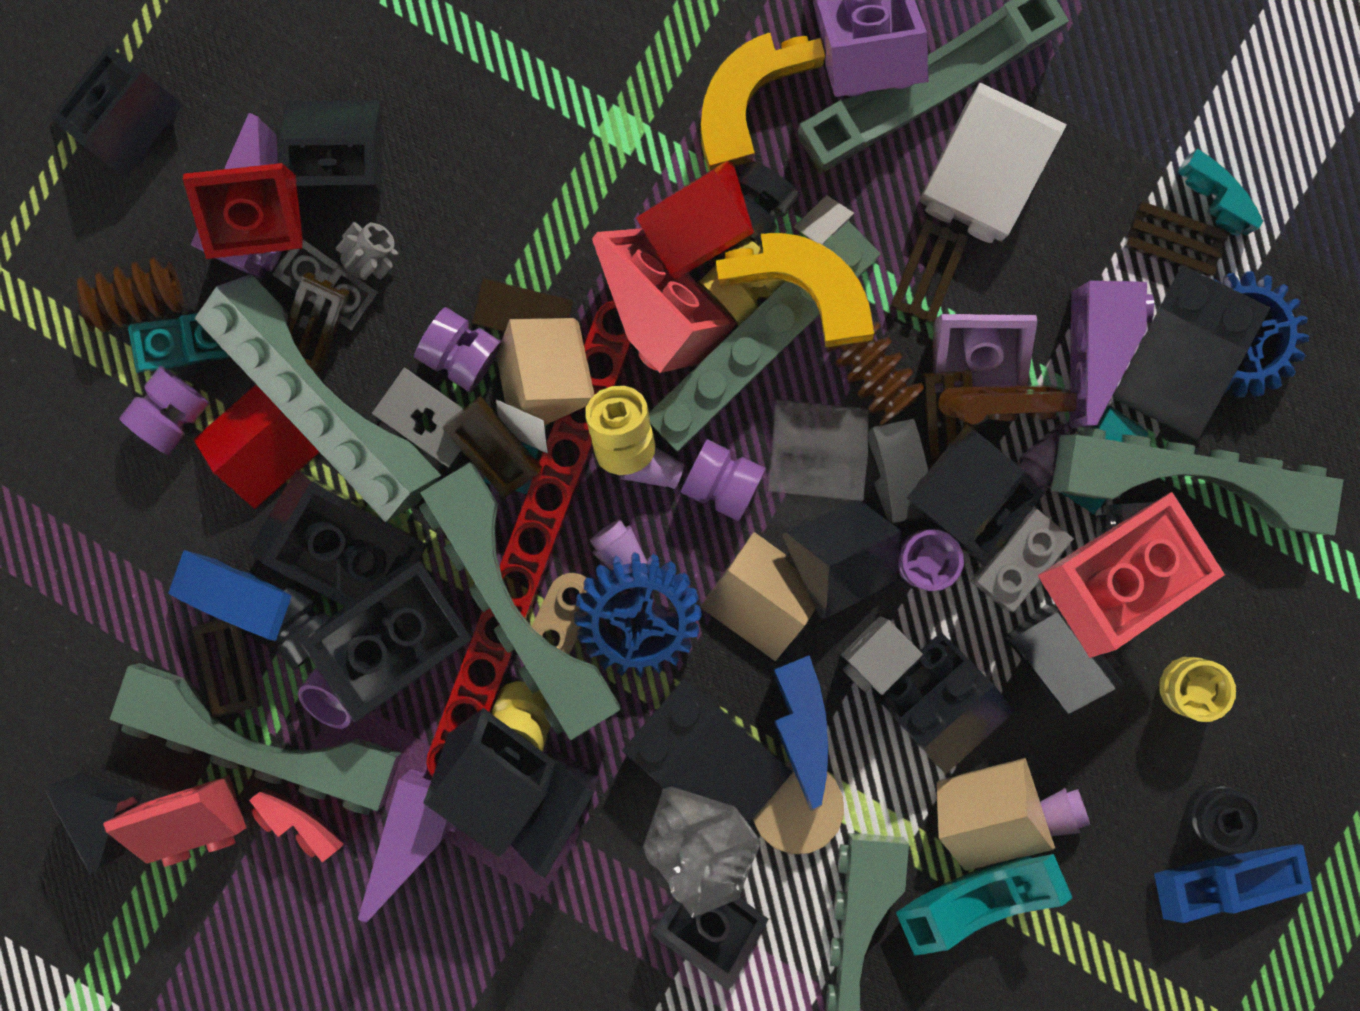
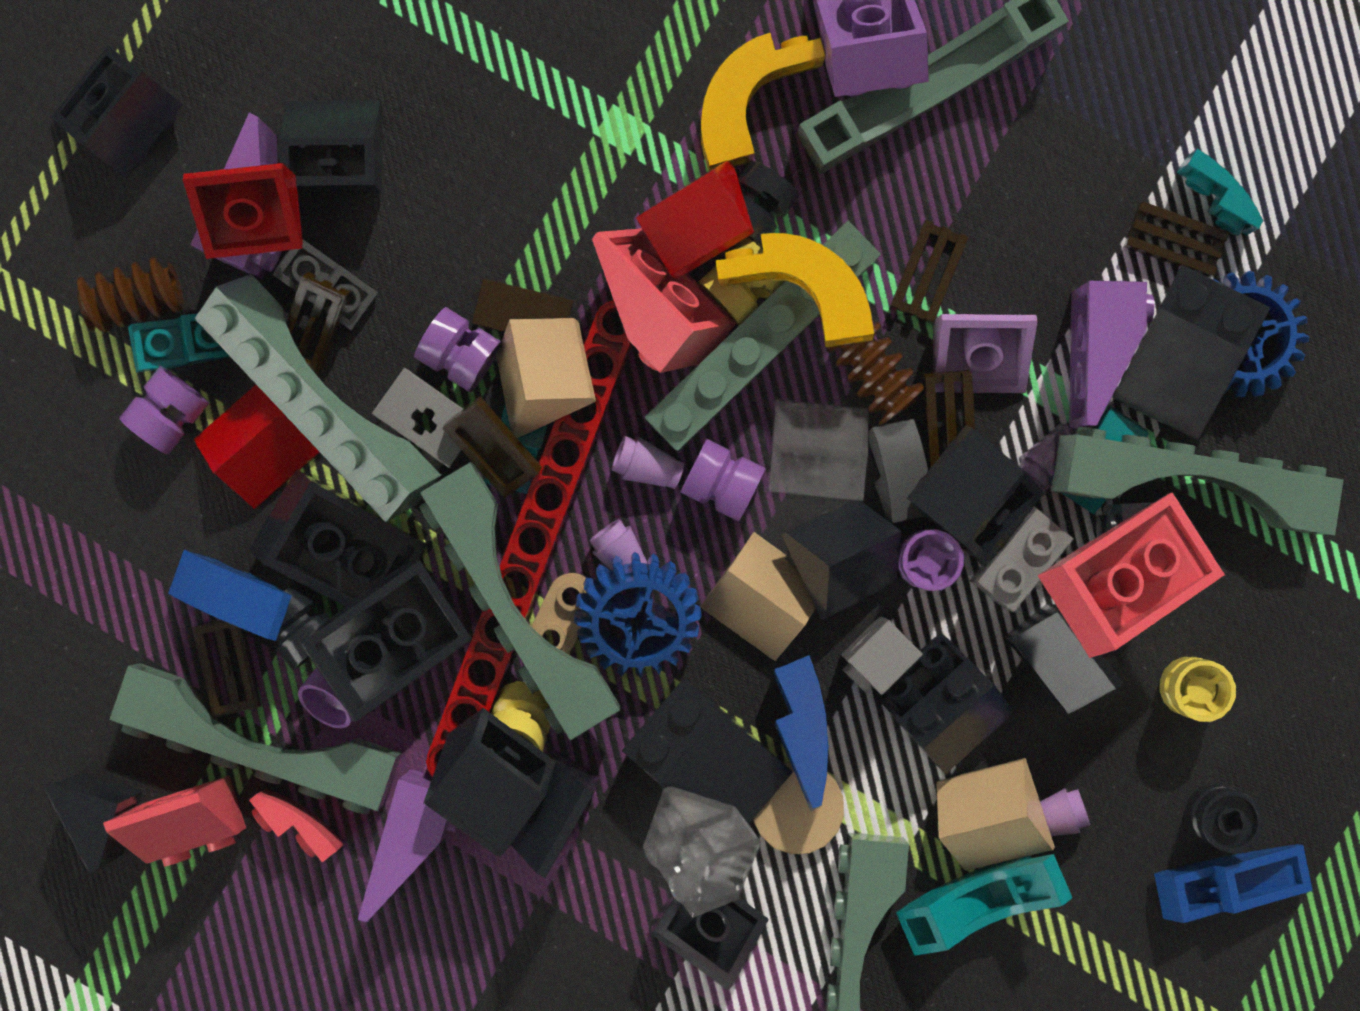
(367, 250): light grey gear -> none
(523, 425): white sticker -> none
(620, 430): light yellow wheel -> none
(823, 220): white sticker -> none
(991, 164): white slope -> none
(1004, 402): reddish brown plate -> none

